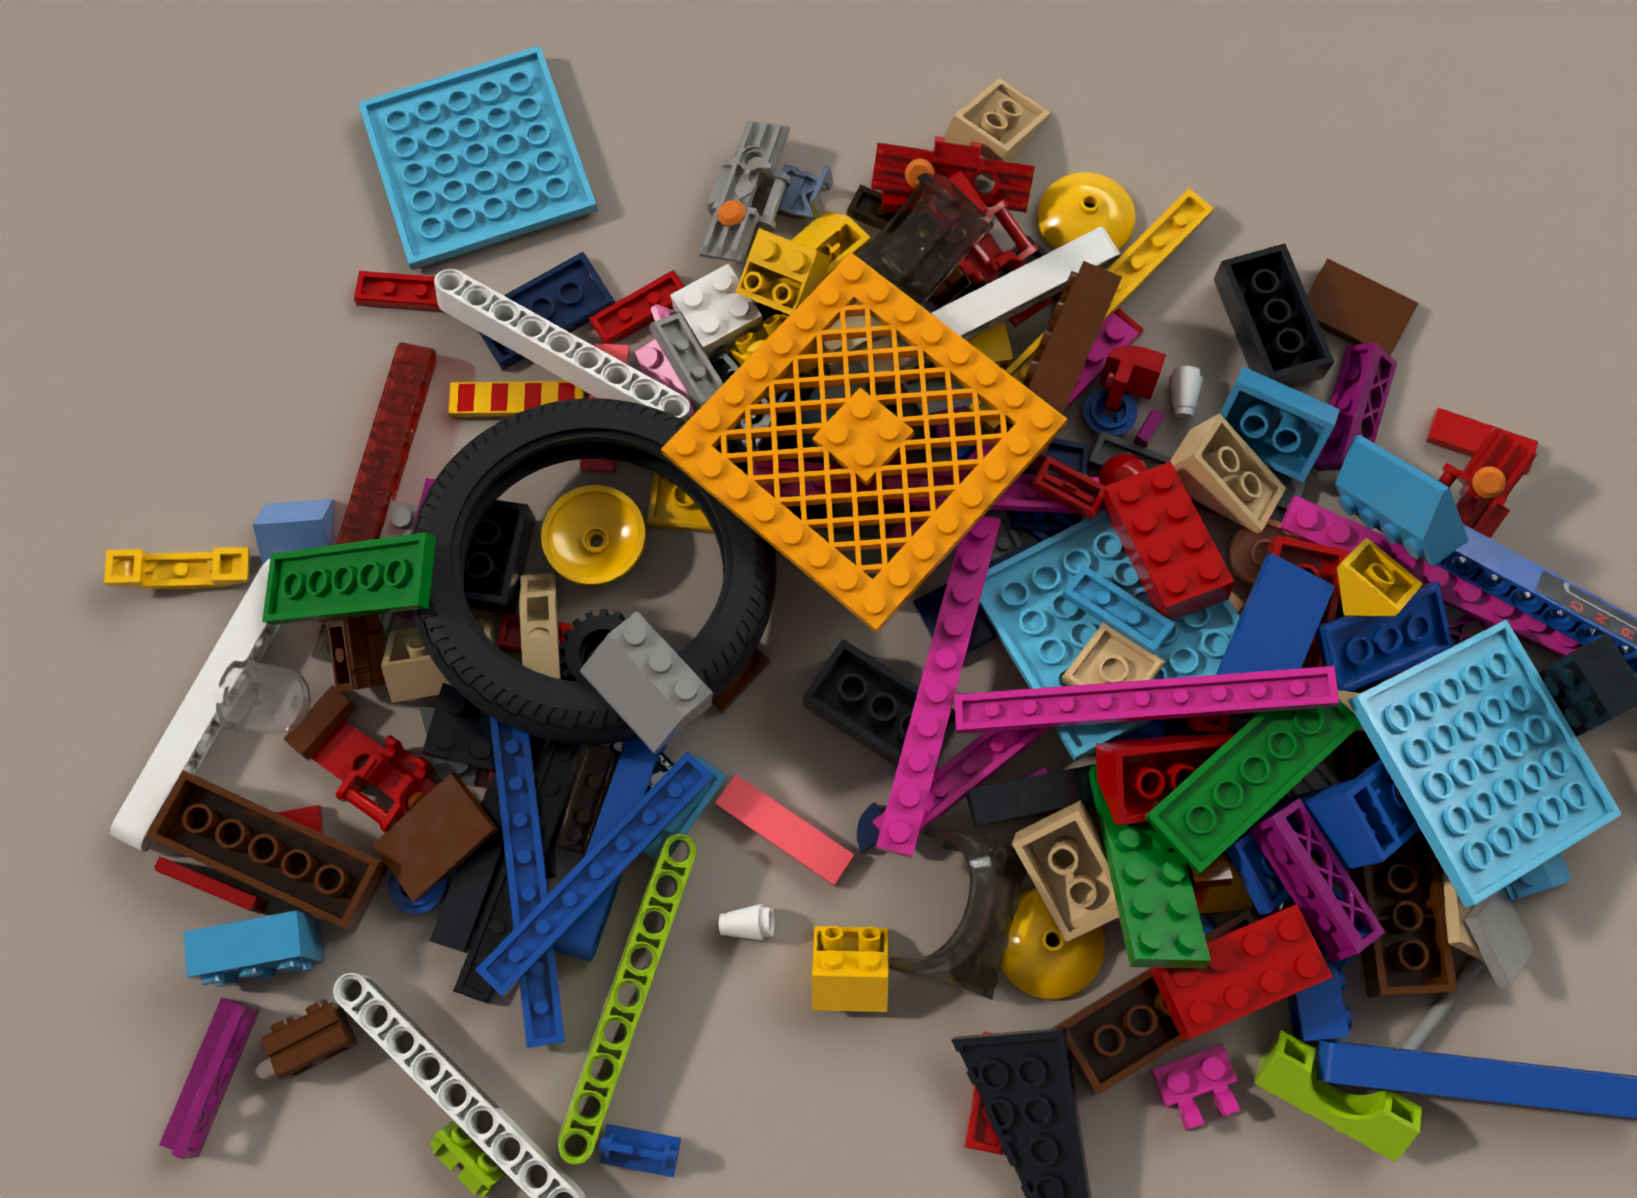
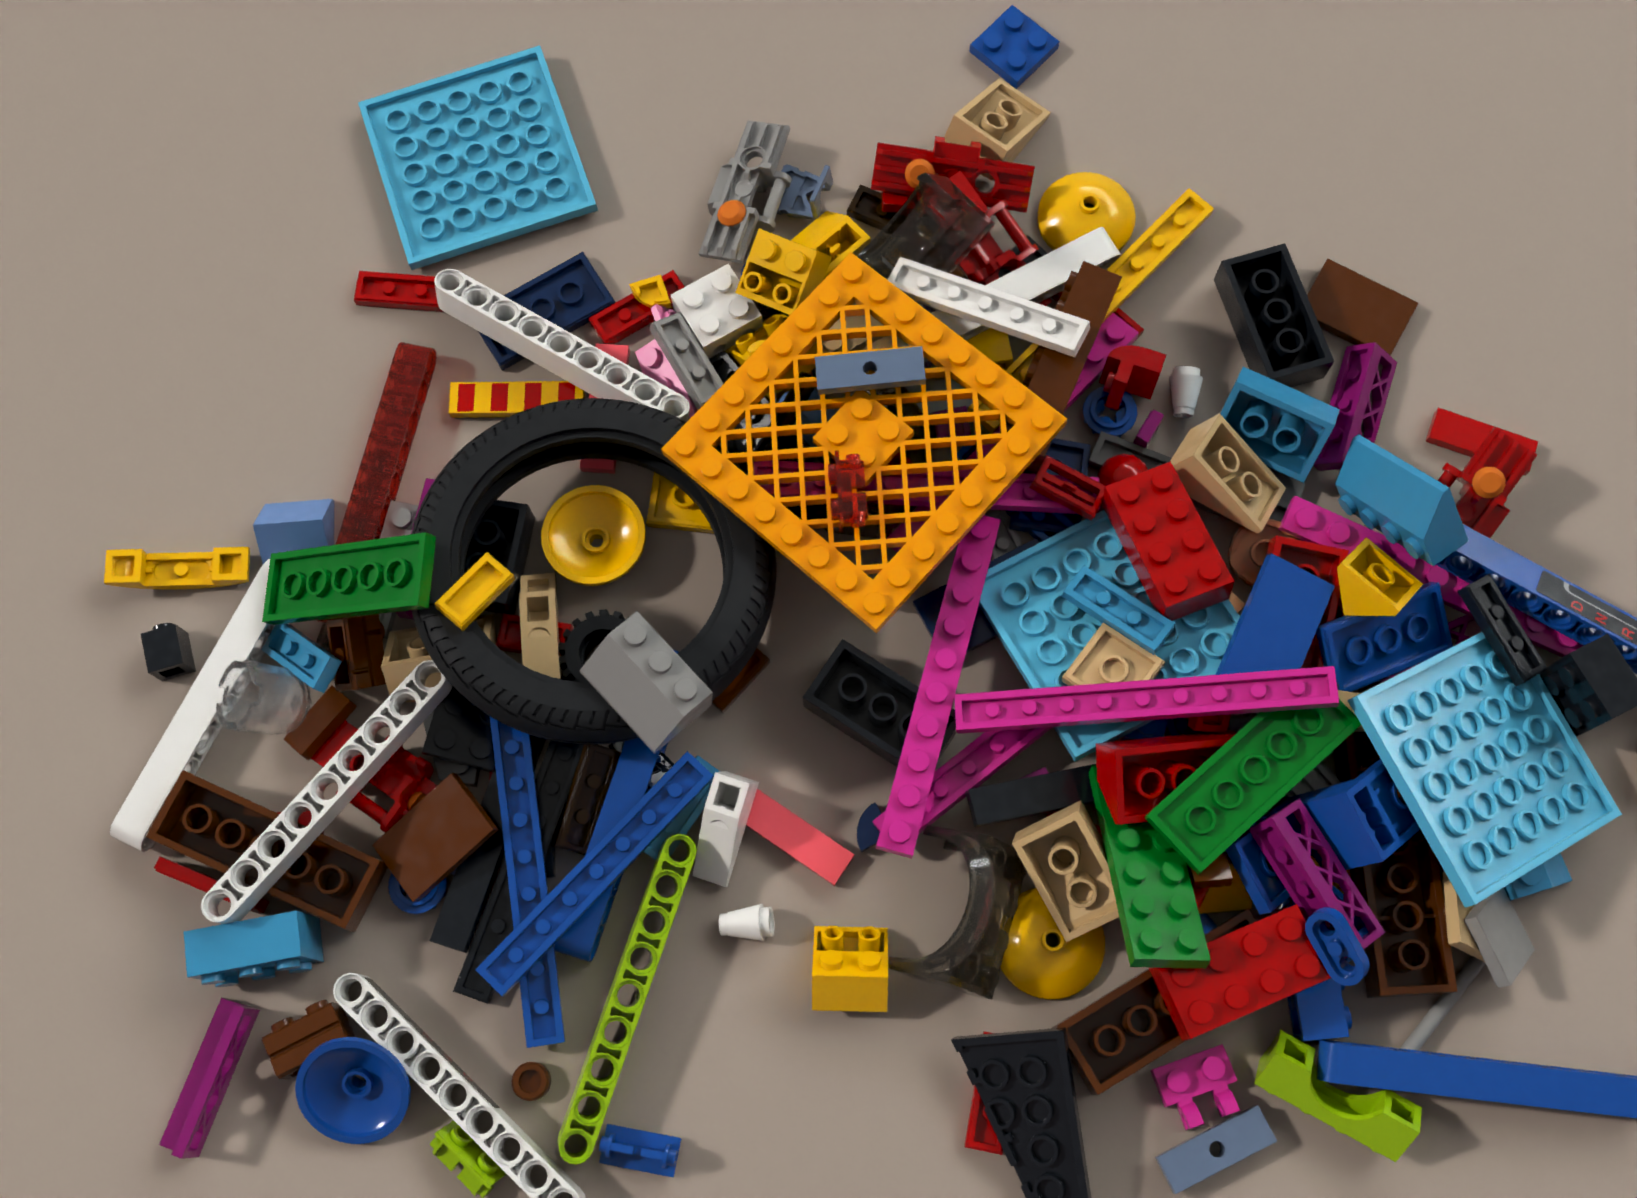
(167, 651): none -> black brick
(302, 656): none -> dark azure plate
(312, 797): none -> white beam
(342, 1103): none -> blue dish
(474, 591): none -> yellow tile
(531, 1081): none -> reddish brown tile
(651, 292): none -> yellow tile
(723, 826): none -> white slope
(846, 476): none -> clear red hinge
(891, 367): none -> sand blue tile
(990, 307): none -> white plate
(1014, 46): none -> blue plate
(1237, 1139): none -> sand blue tile
(1336, 945): none -> blue plate
(1502, 630): none -> black tile

